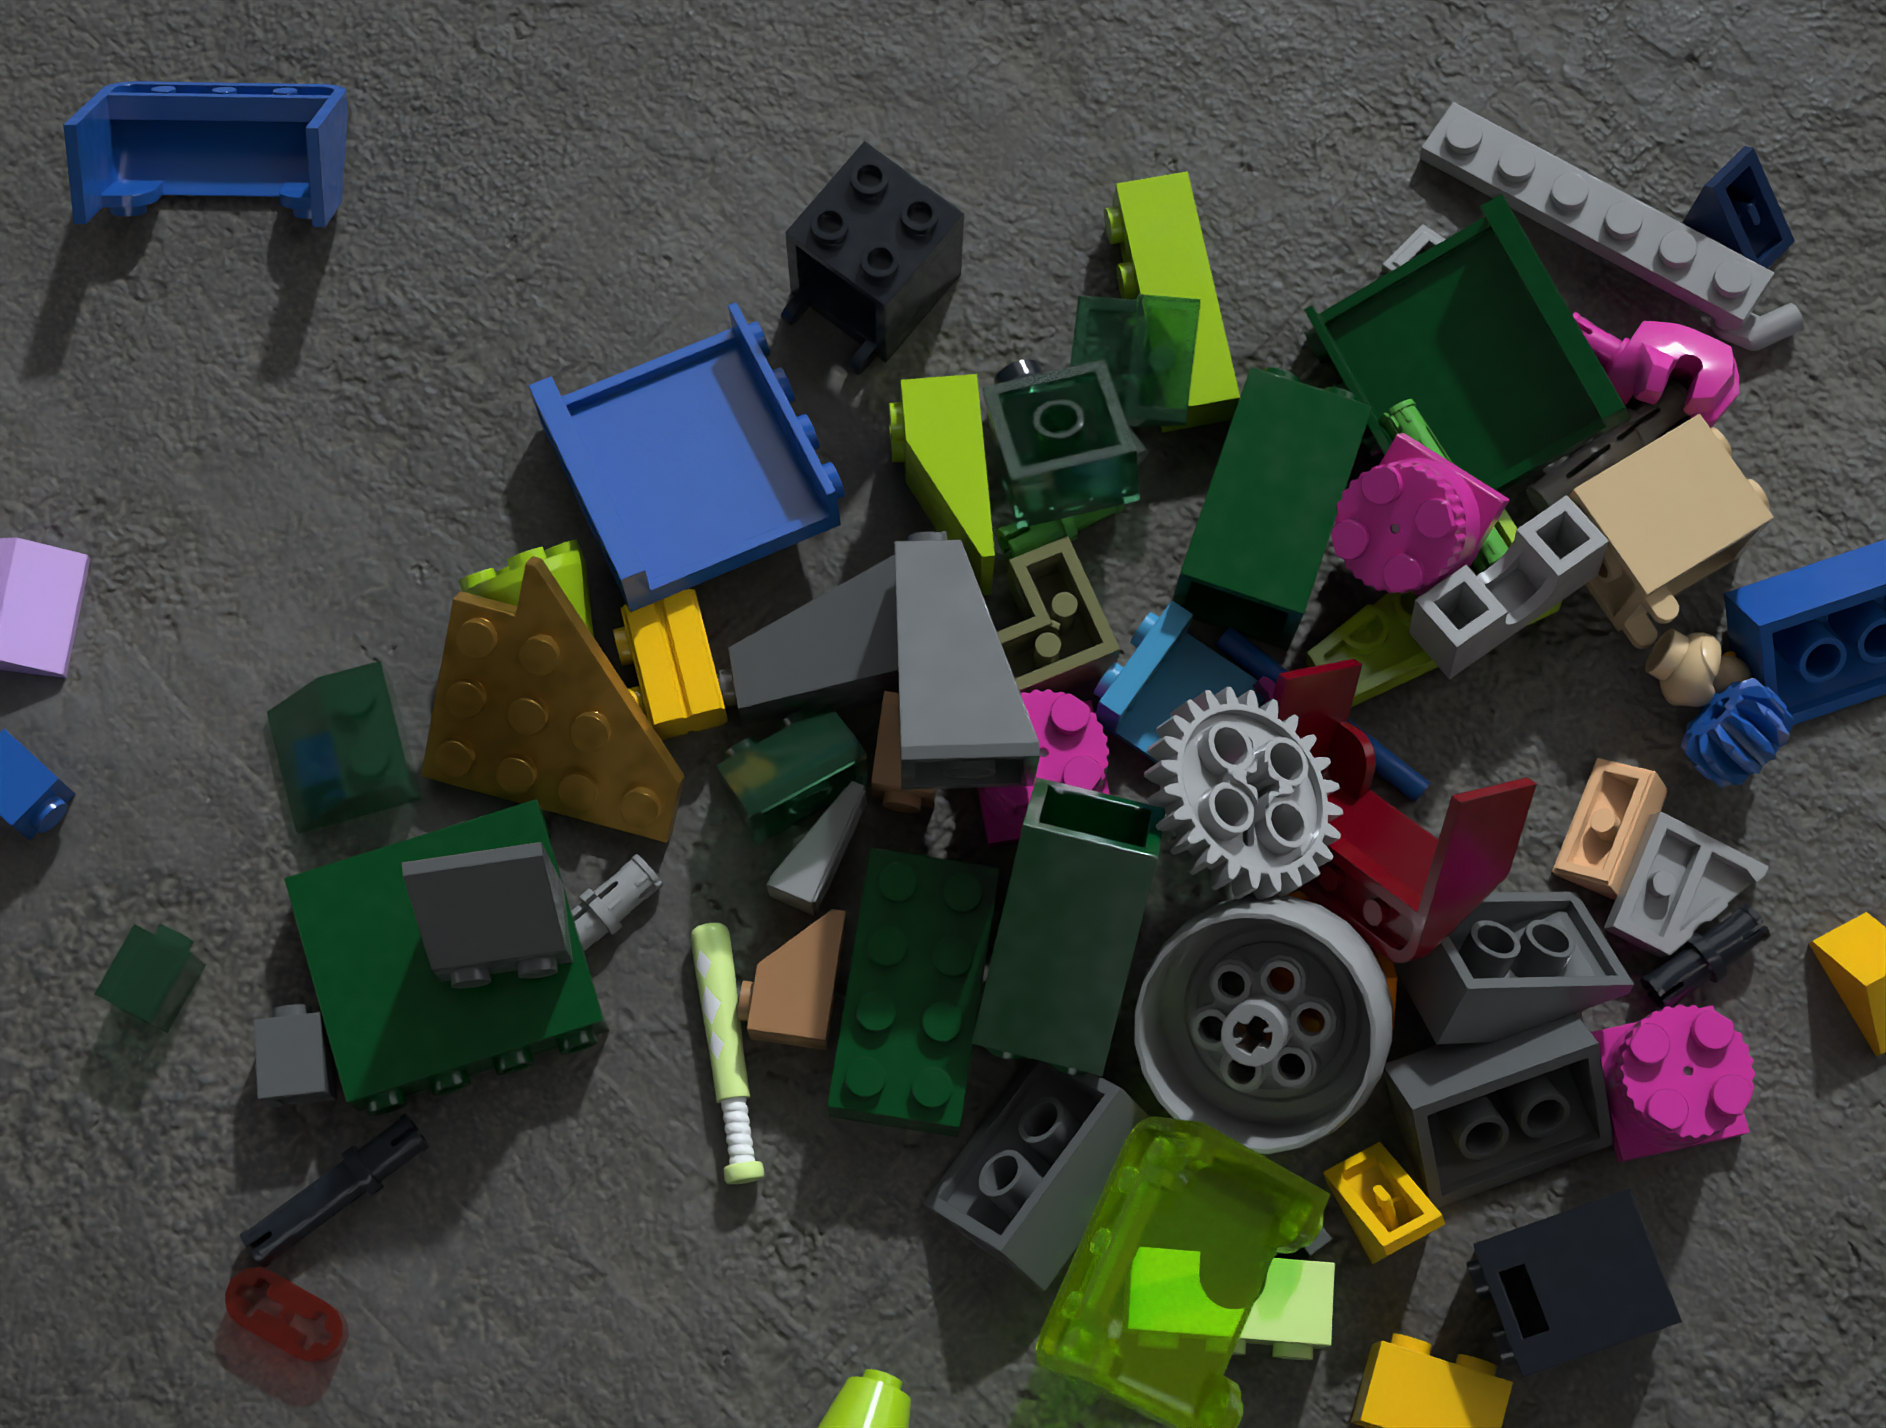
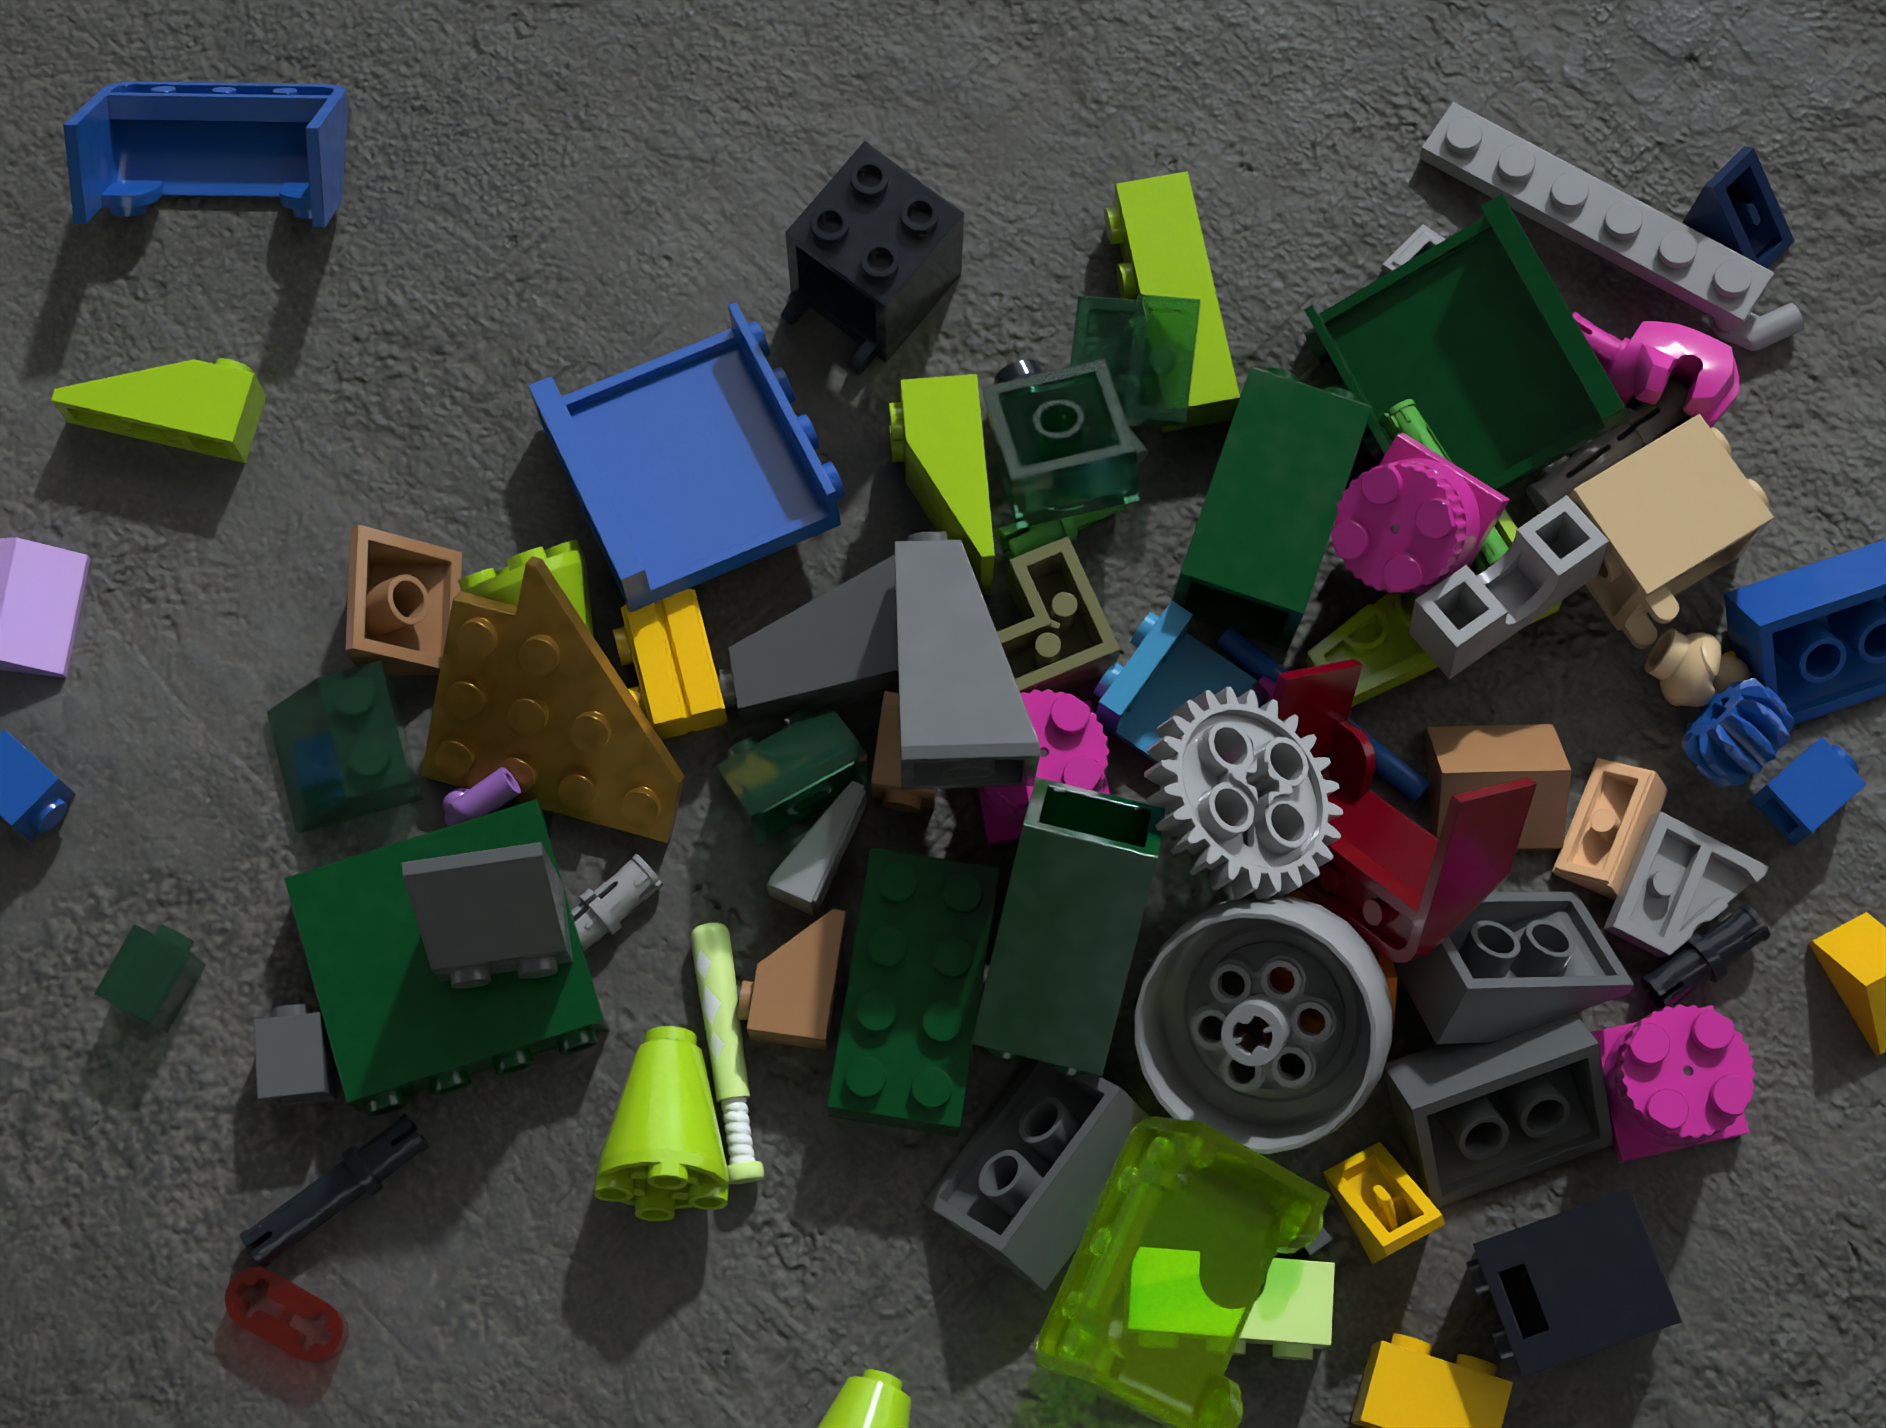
(176, 405): none -> lime slope
(399, 601): none -> medium nougat slope
(481, 799): none -> medium lavender arm
(664, 1133): none -> lime cone
(1490, 755): none -> medium nougat slope
(1809, 790): none -> blue brick

